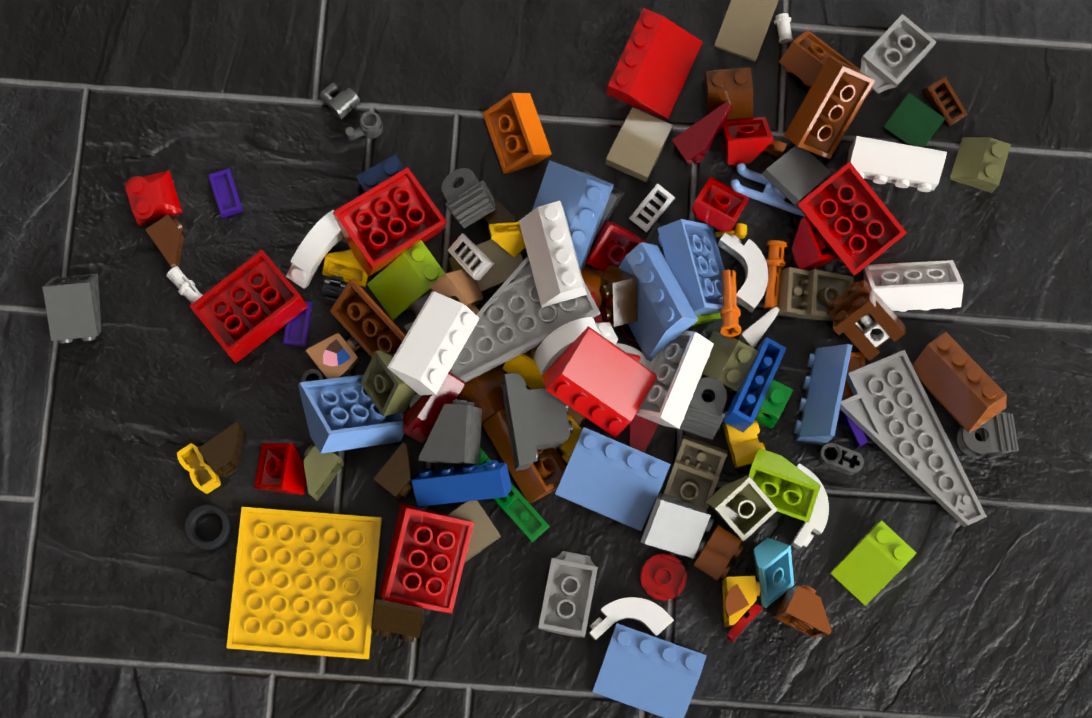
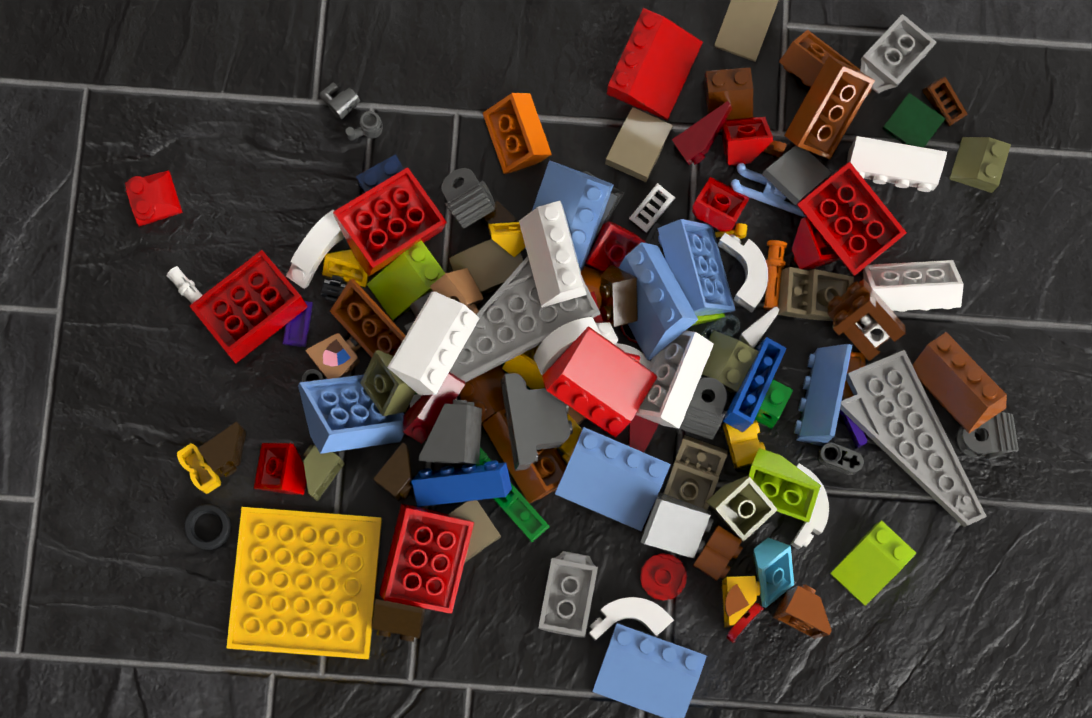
(73, 307): dark grey slope -> none
(168, 238): reddish brown slope -> none
(225, 193): dark purple tile -> none
(484, 265): white slope -> none
(729, 312): orange pin -> none
(783, 26): white pin -> none

